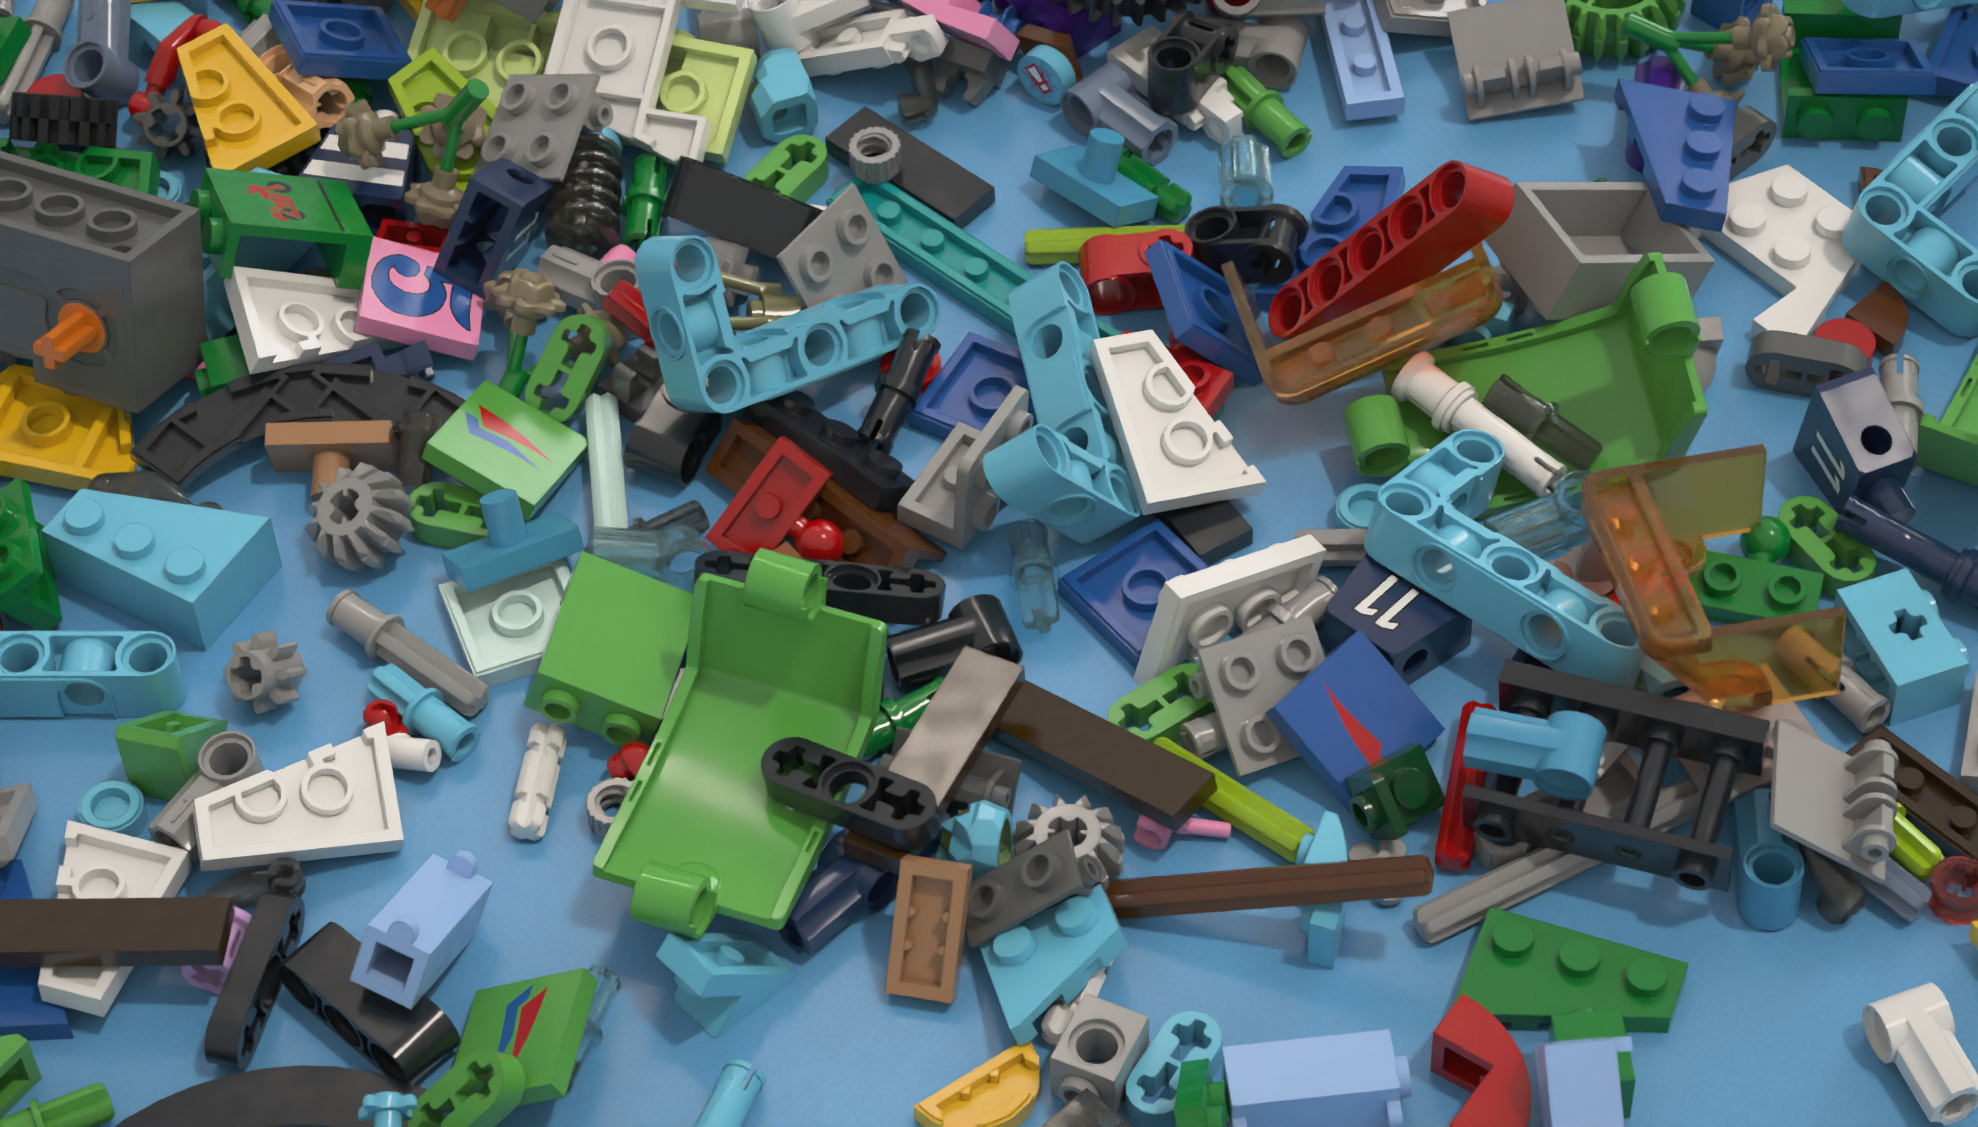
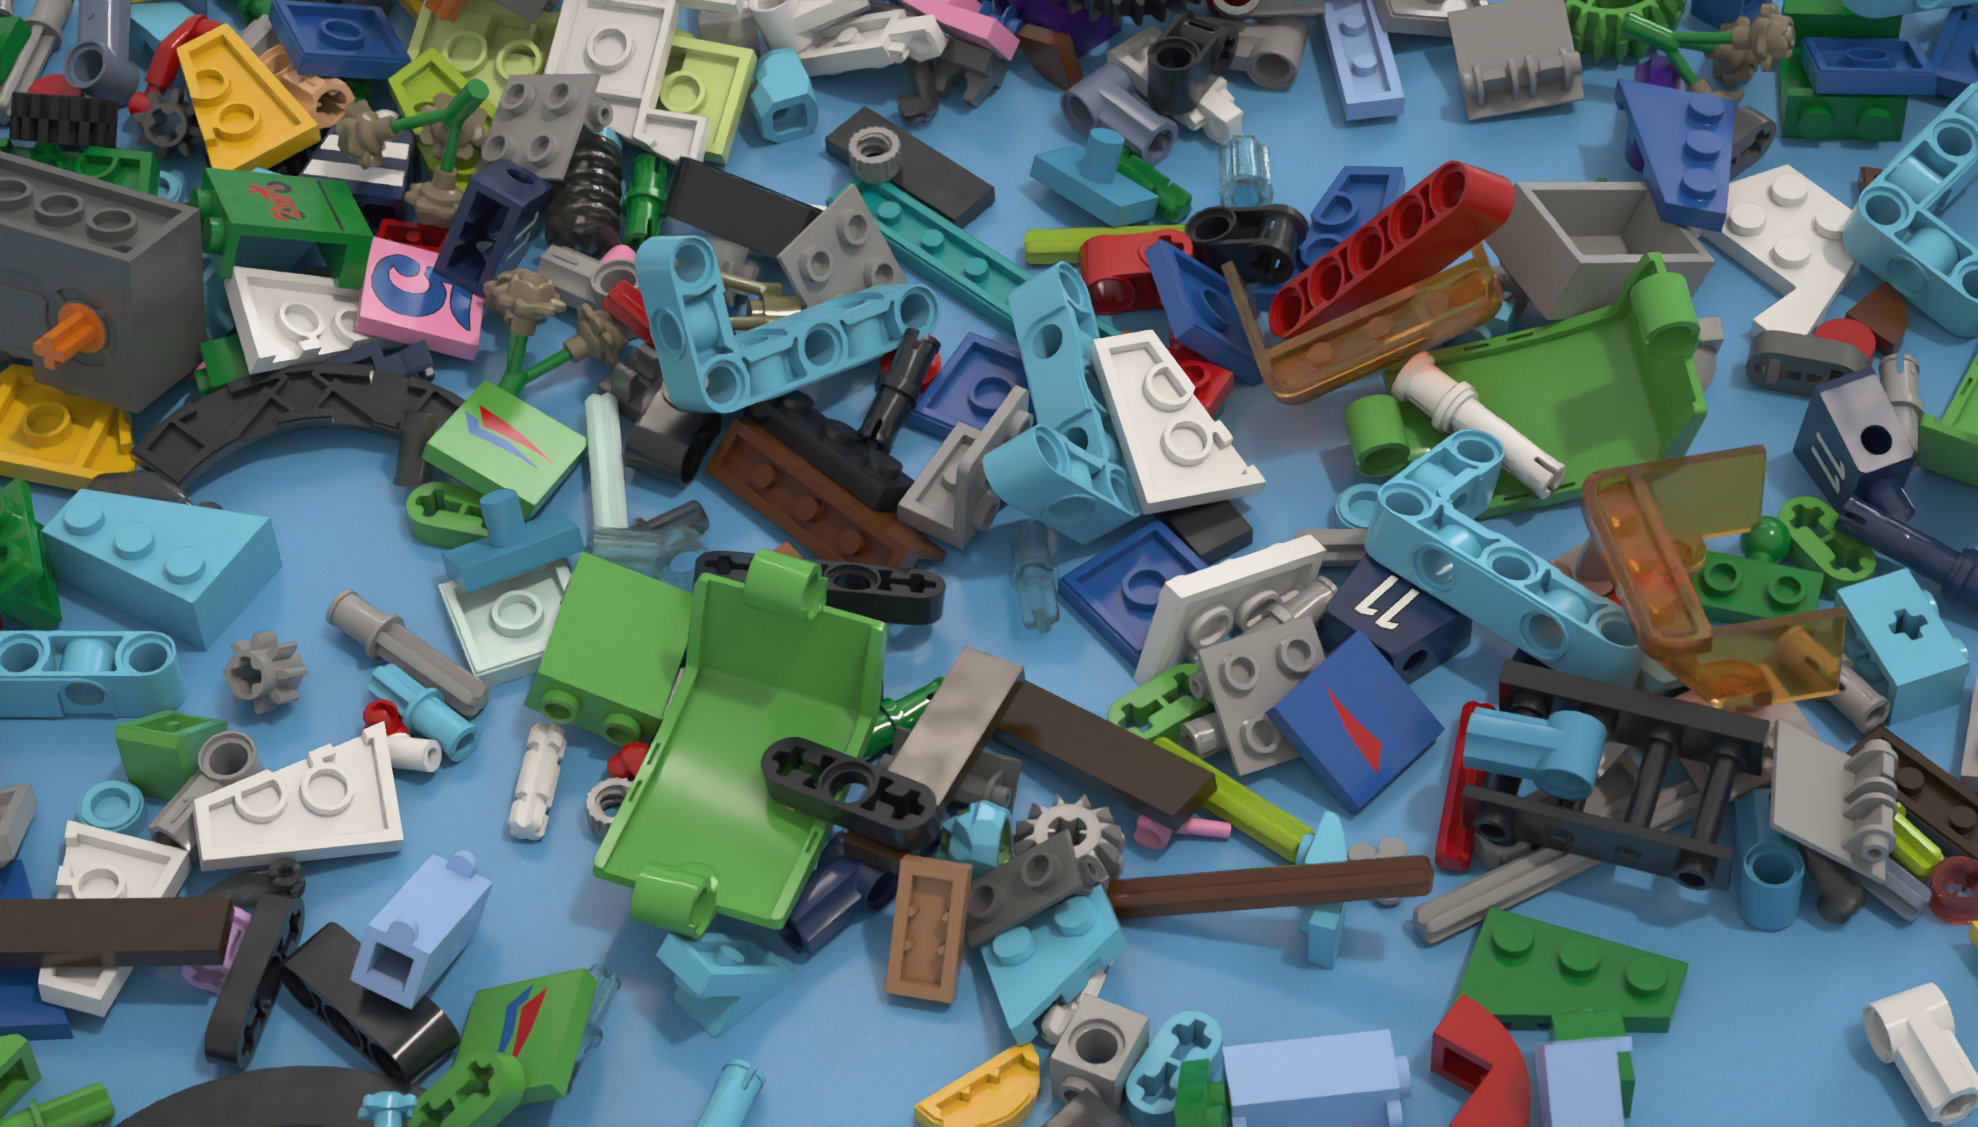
(326, 445): medium nougat tile -> none
(360, 517): light grey gear -> none
(556, 360): bright green beam -> none
(774, 505): red plate -> none
(804, 178): bright green beam -> none
(932, 649): black piece -> none
(1046, 74): medium azure tile -> none
(1265, 111): bright green axle -> none
(1394, 793): dark green bracket -> none
(1541, 423): clear smoke axle -> none
(1547, 522): clear light blue piece -> none

